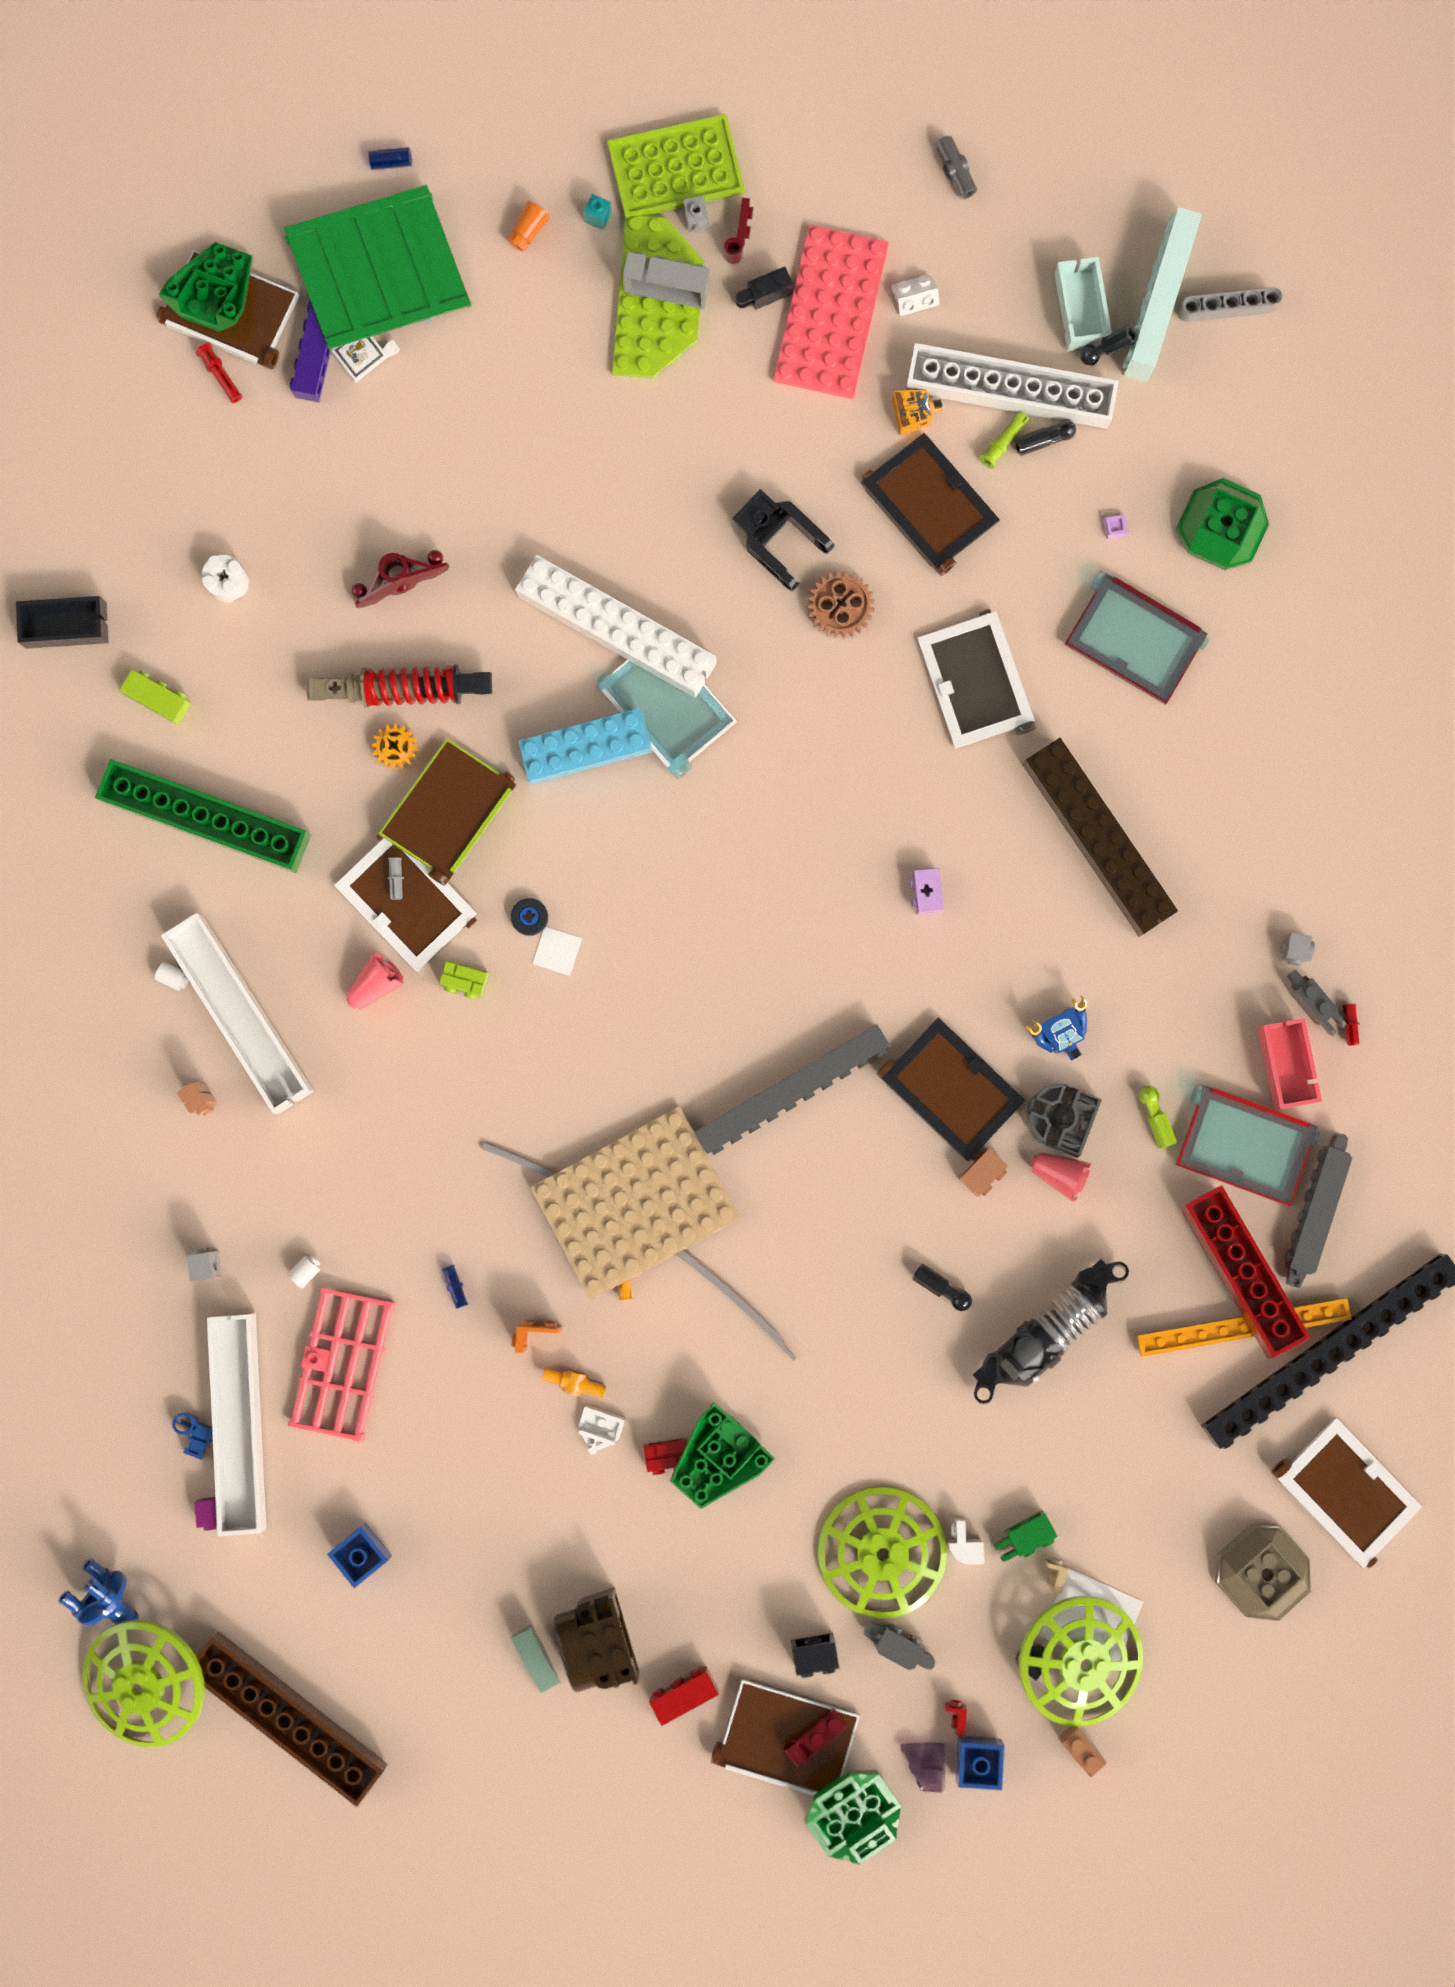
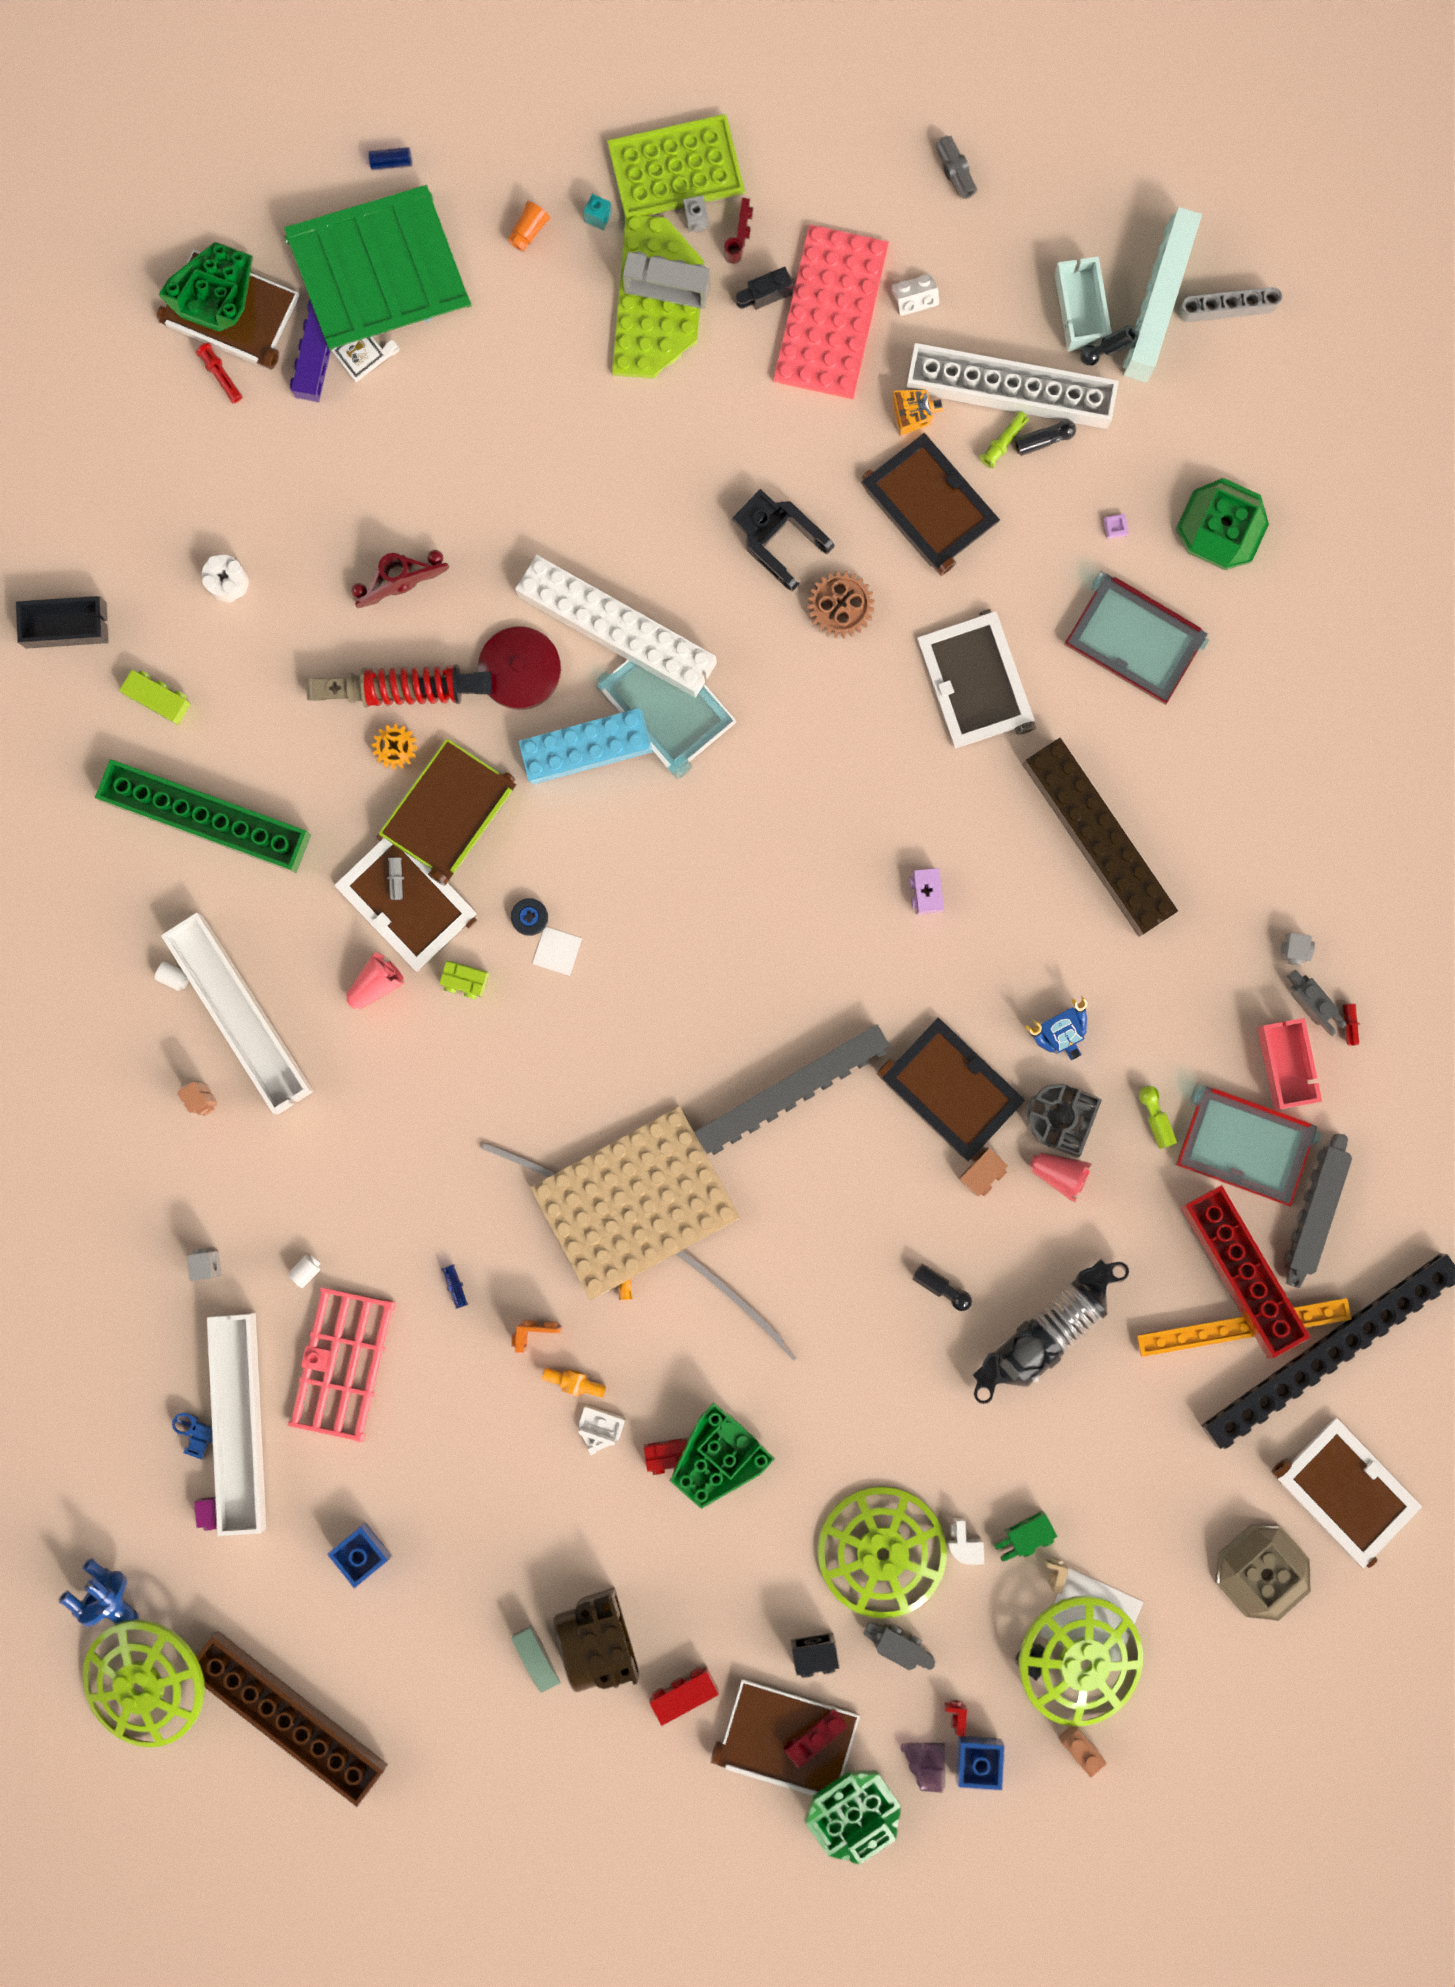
(522, 667): none -> dark red dish

